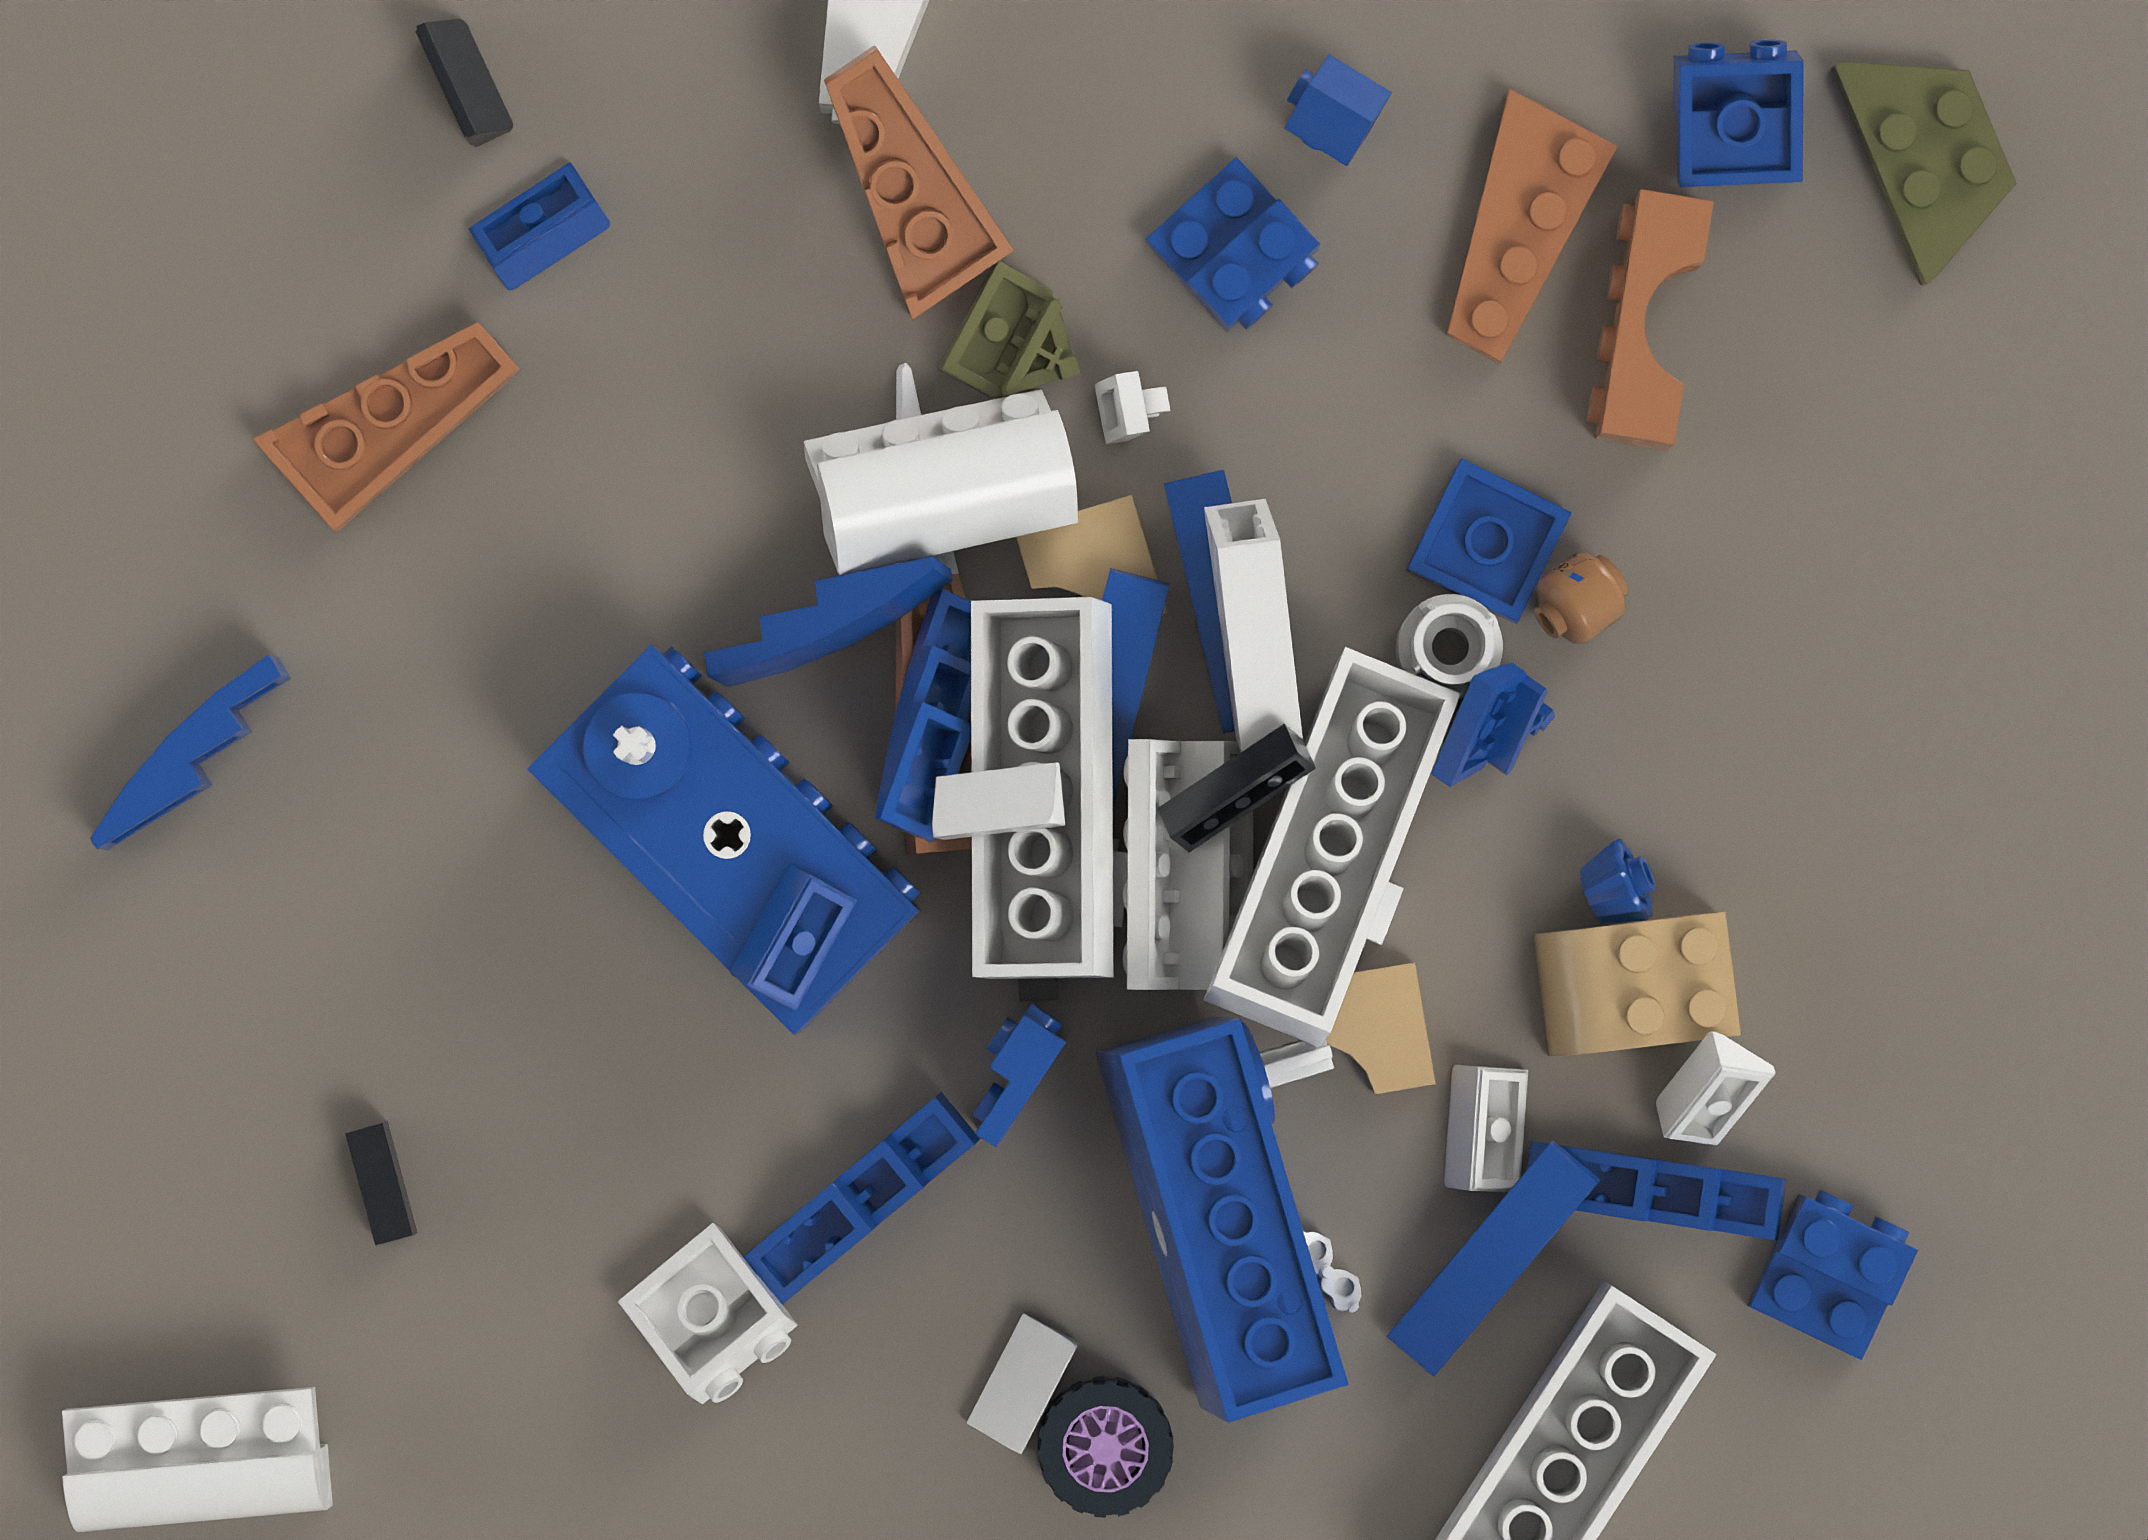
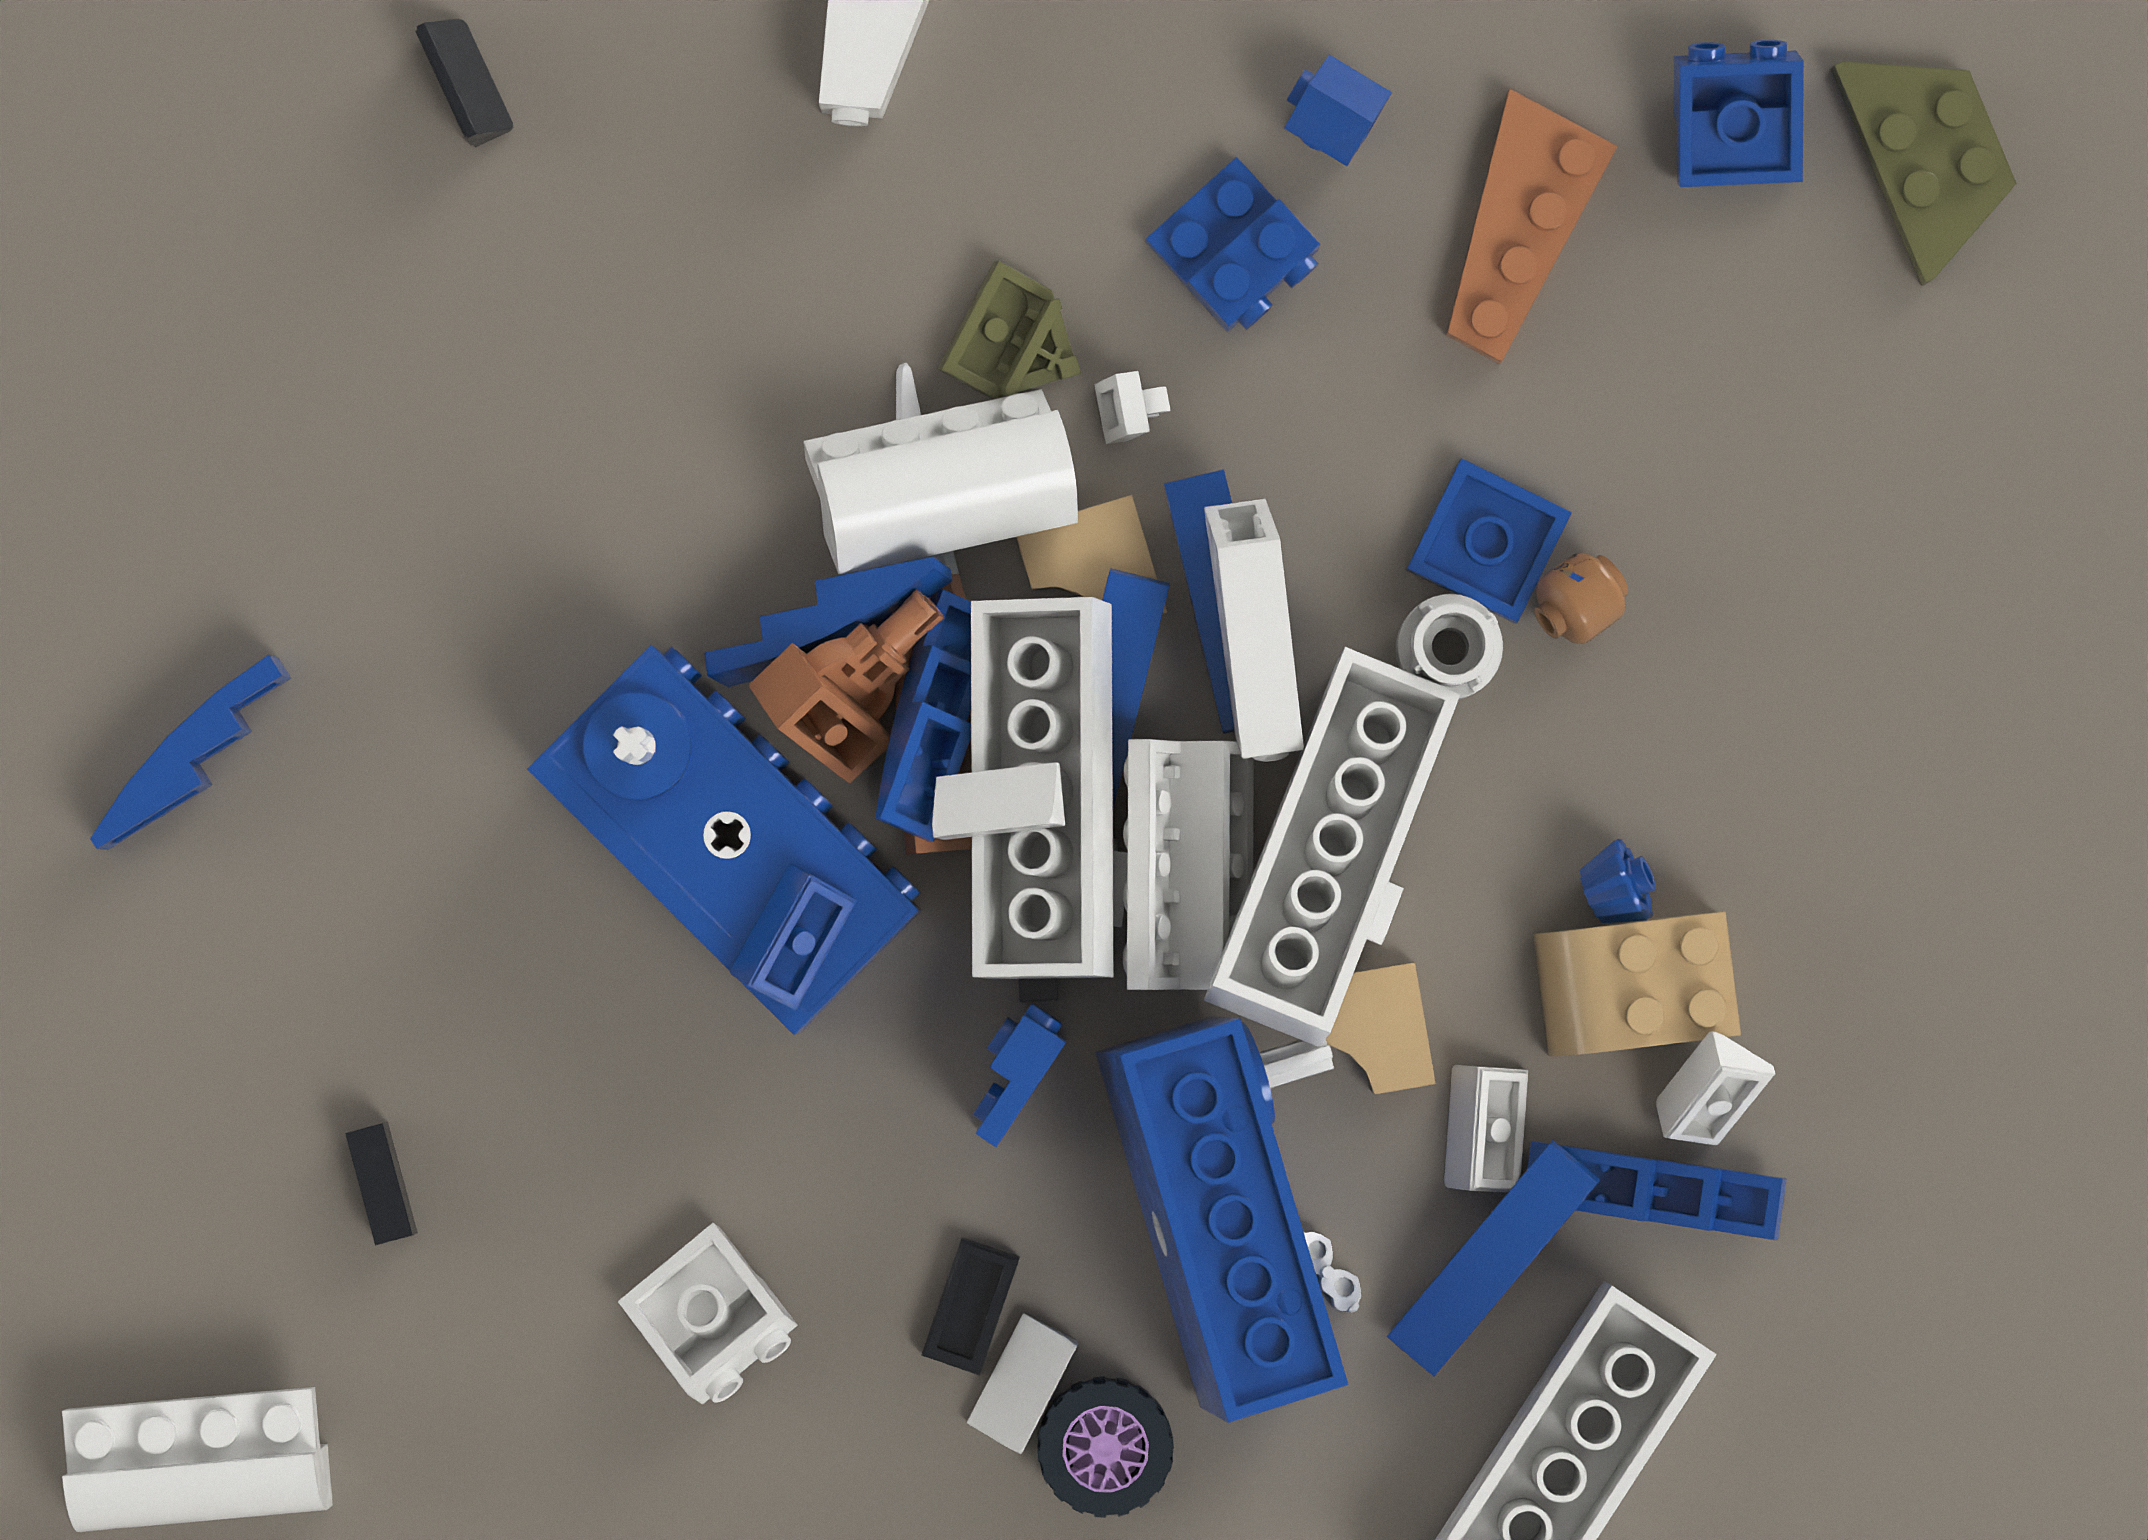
(372, 435): nougat wing -> none
(539, 227): blue slope -> none
(842, 688): none -> nougat brick
(861, 1198): blue slope -> none
(919, 197): nougat wing -> none
(970, 1306): none -> black tile
(1236, 788): black piece -> none
(1492, 723): blue slope -> none
(1638, 397): nougat arch -> none
(1833, 1273): blue plate -> none

